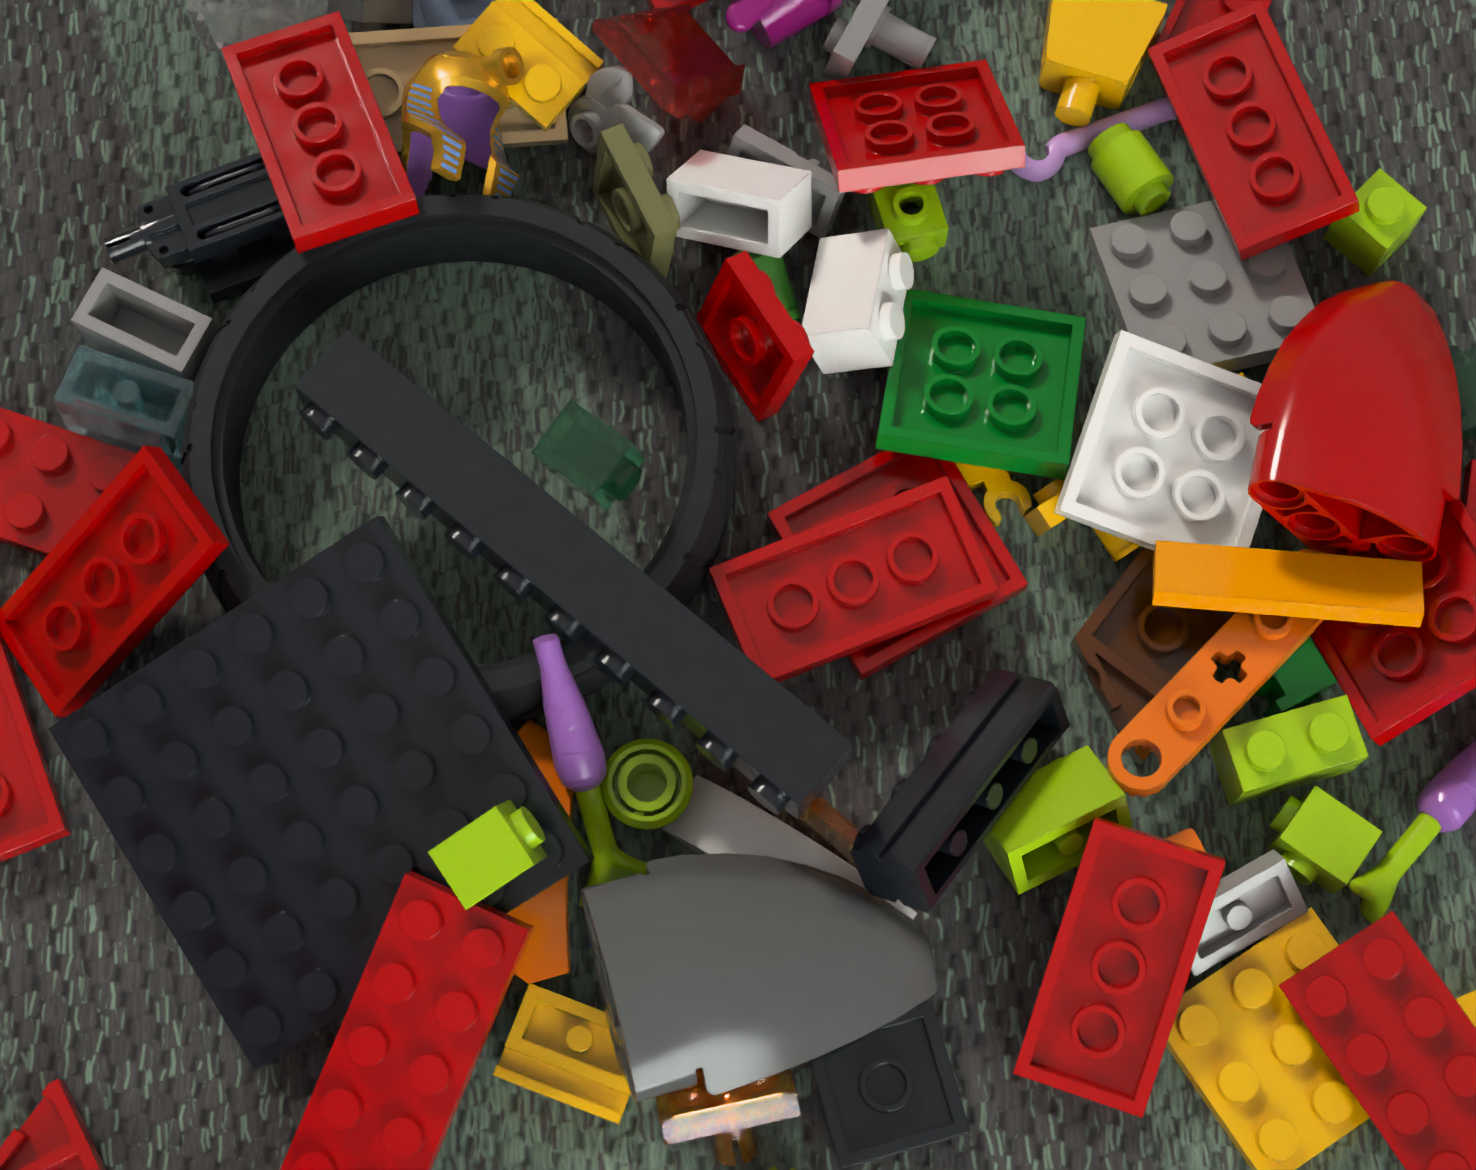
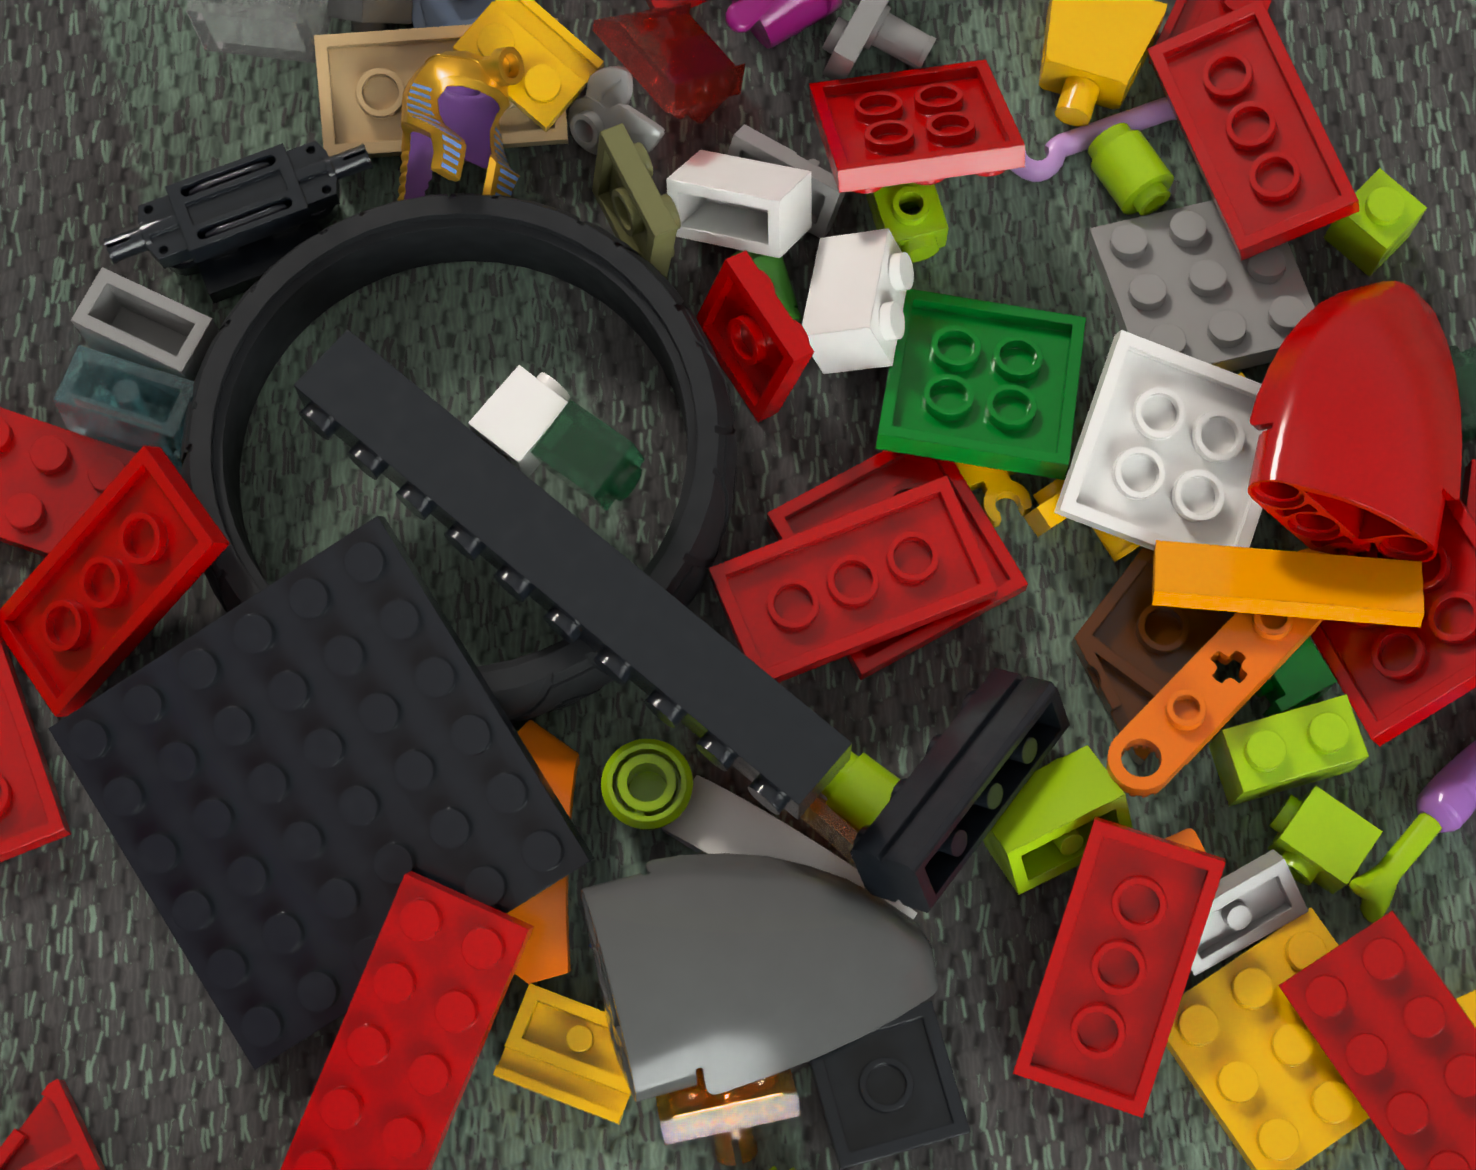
(319, 132): red plate -> none
(490, 852): lime brick -> none
(520, 416): none -> white brick
(580, 761): medium lavender piece -> none
(860, 790): none -> lime brick

